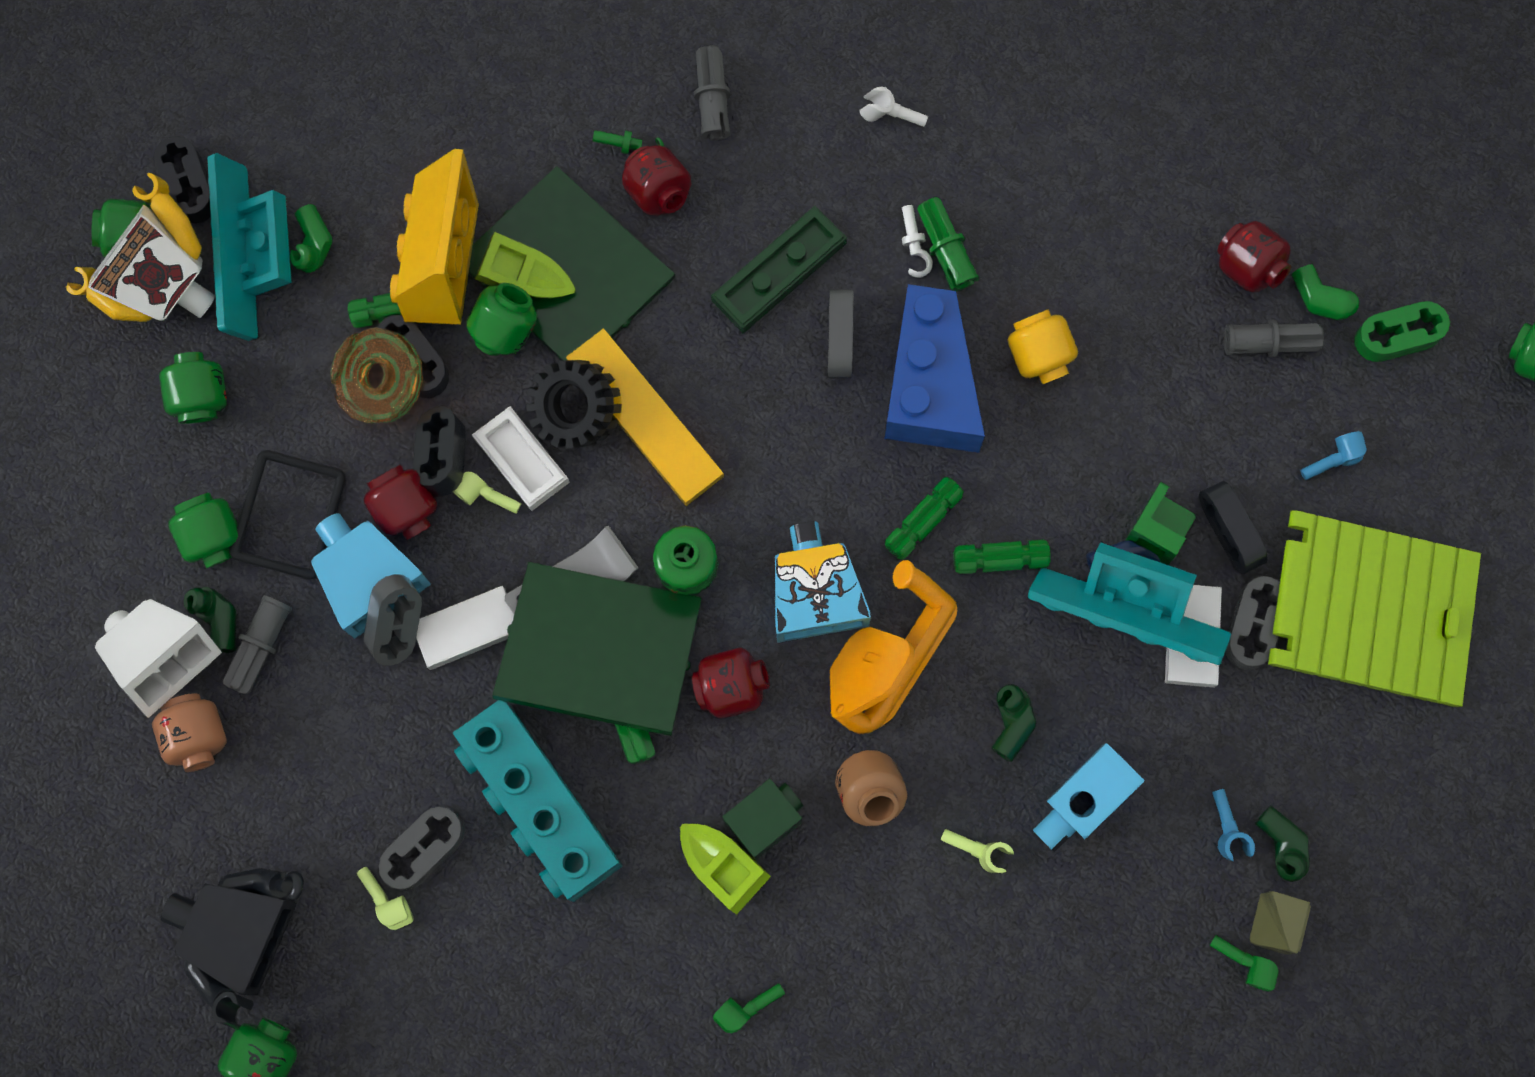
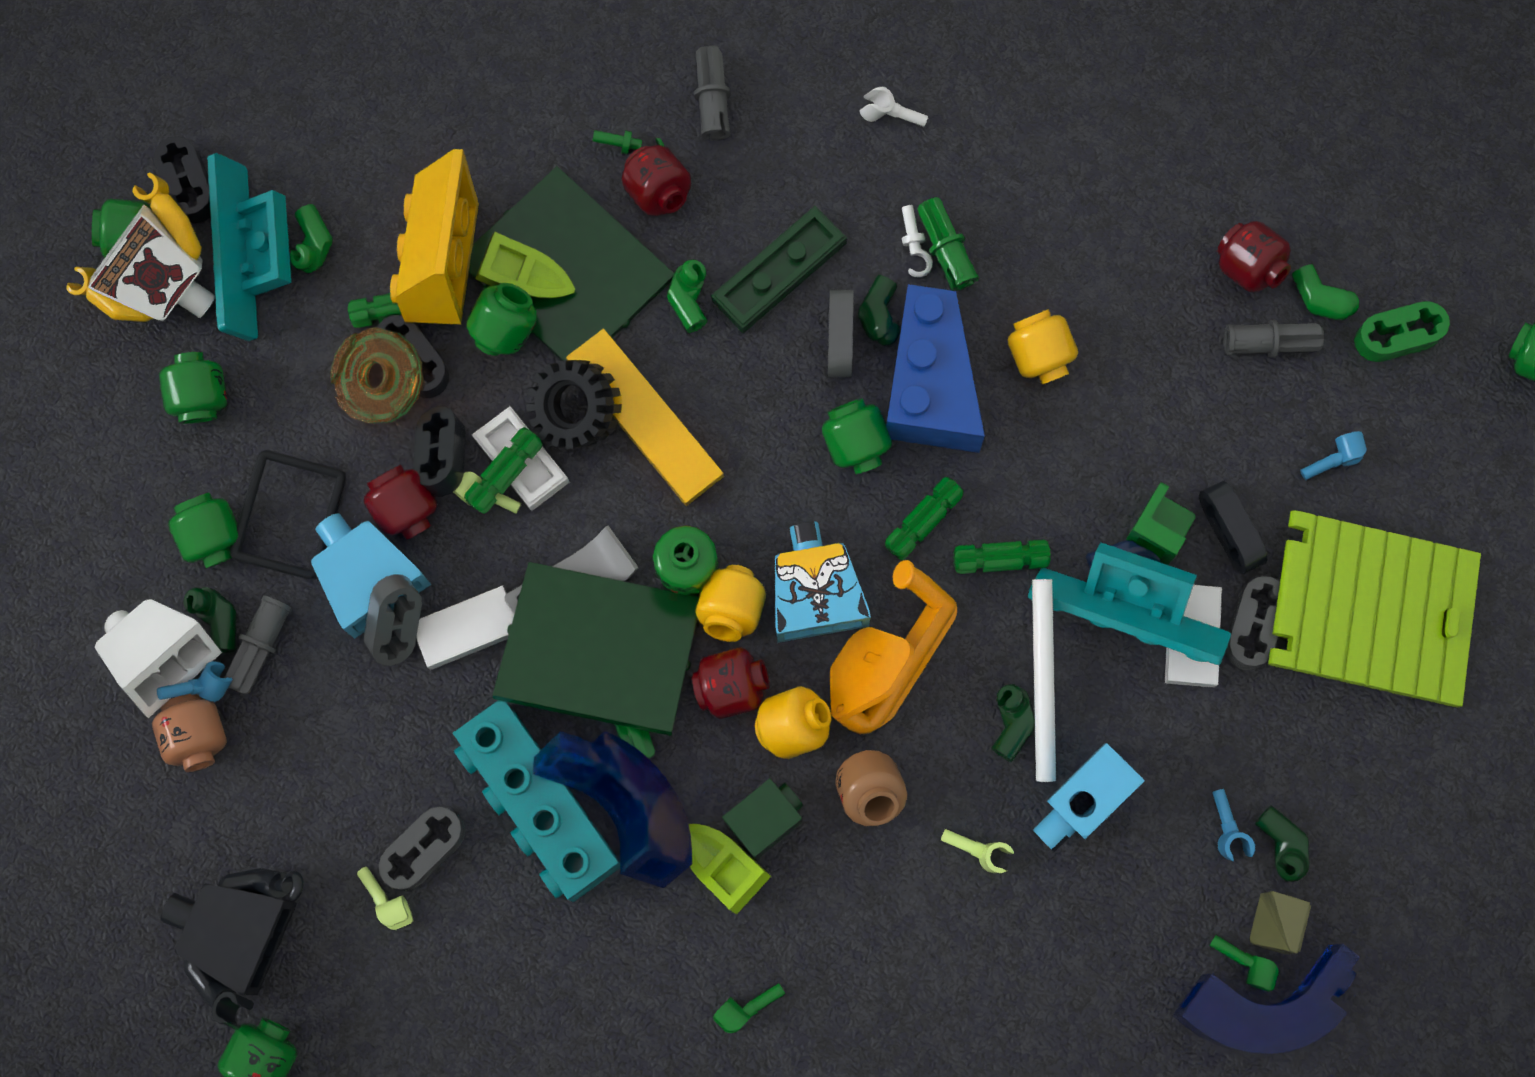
(207, 686): none -> dark azure hand
(503, 470): none -> green axle
(635, 795): none -> clear blue arch
(684, 293): none -> green arm
(731, 603): none -> yellow head
(793, 723): none -> yellow head
(856, 435): none -> green head
(874, 312): none -> dark green arm
(1044, 680): none -> white piece
(1304, 1017): none -> clear blue arch

